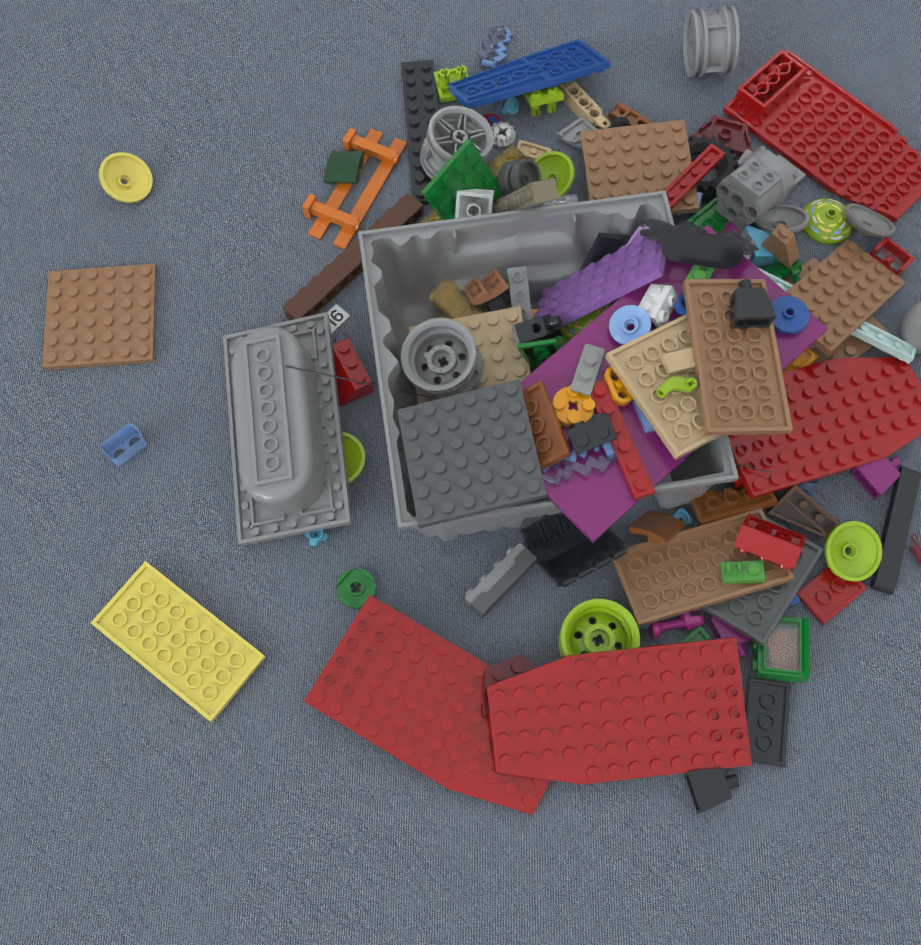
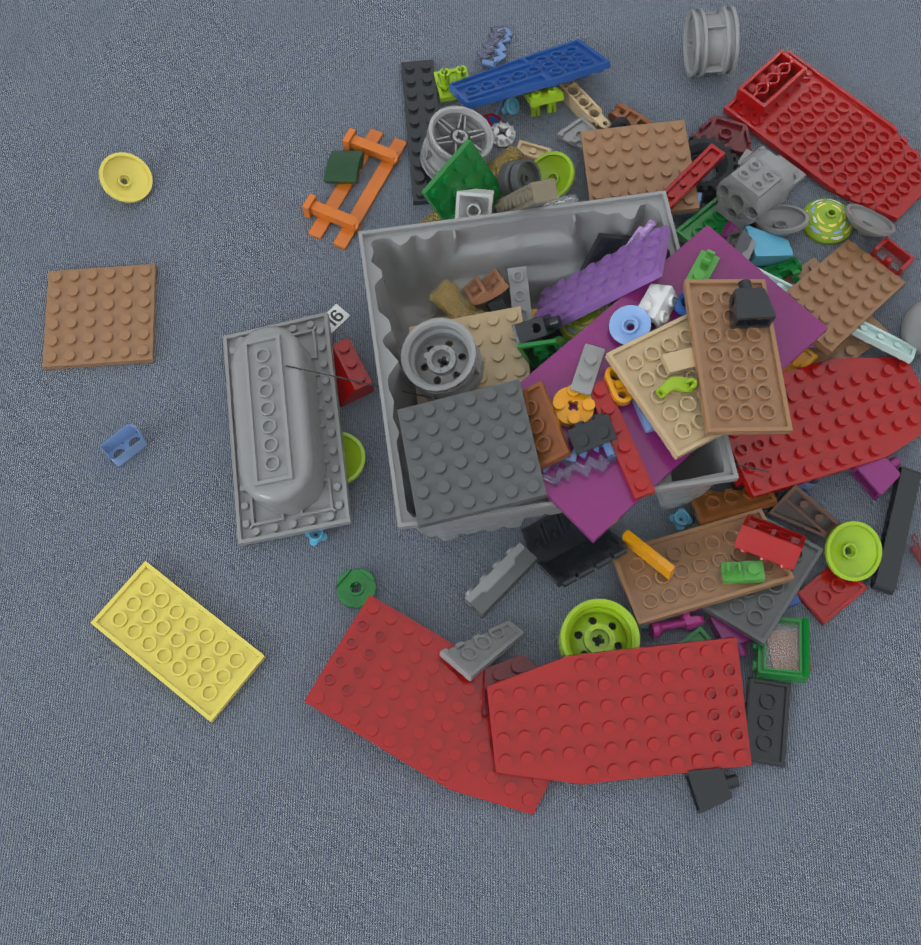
(347, 264): reddish brown brick -> none
(482, 650): none -> light grey wing
(648, 554): none -> light orange tile
(657, 526): dark orange slope -> none
(695, 246): black plant -> none
(782, 245): medium nougat slope -> none
(792, 323): blue plate -> none

